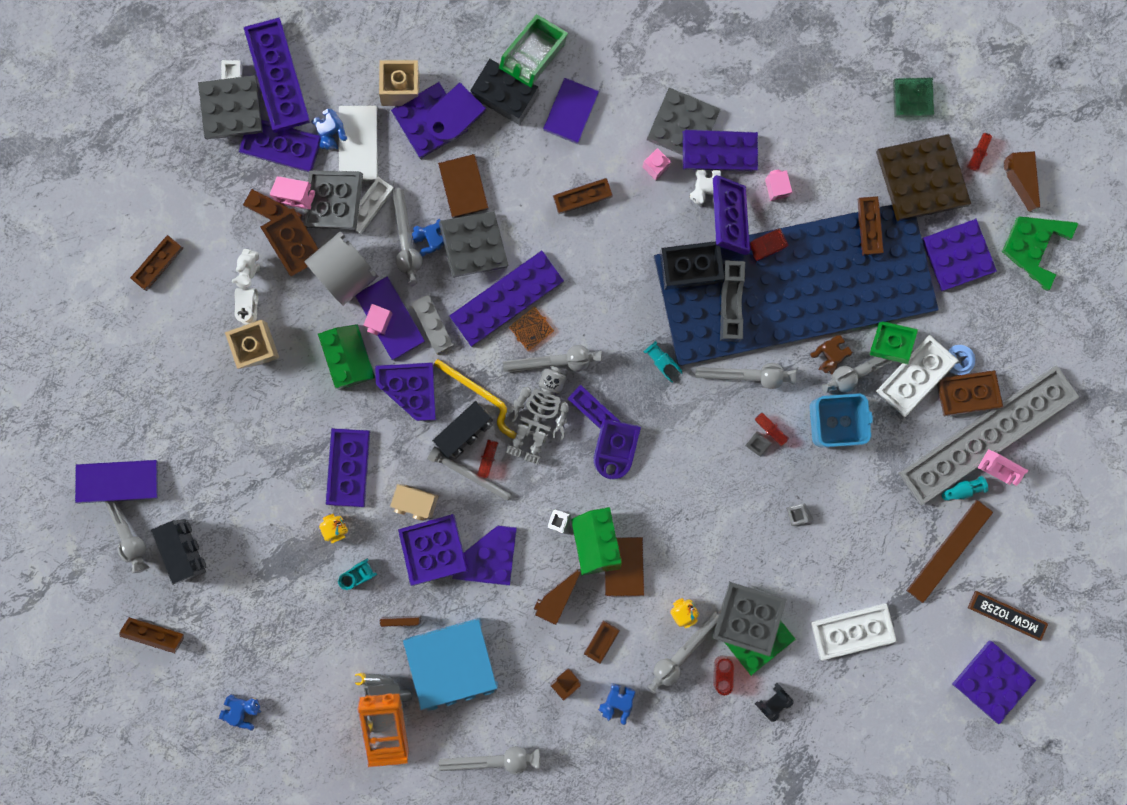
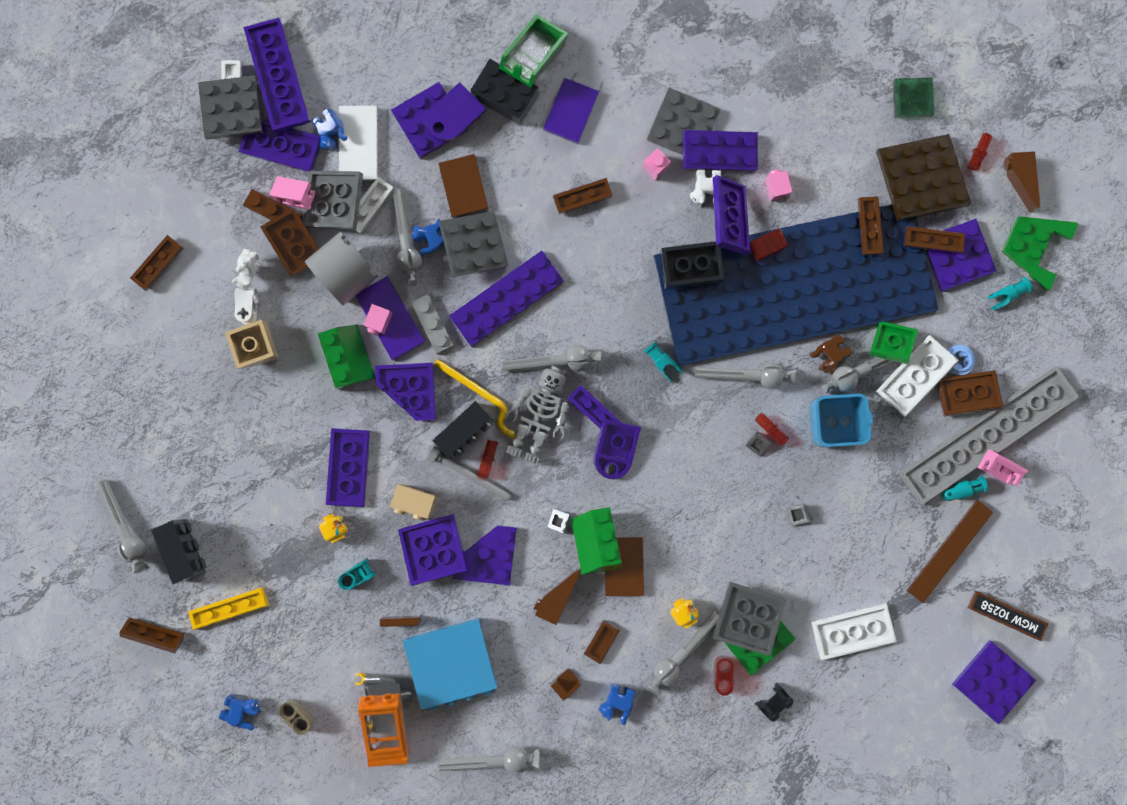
(116, 481): dark purple tile -> none
(228, 608): none -> yellow tile
(300, 713): none -> dark tan beam
(398, 81): tan slope -> none
(531, 329): clear orange piece -> none
(731, 300): dark grey arch -> none
(934, 240): none -> reddish brown plate
(1011, 292): none -> teal piece

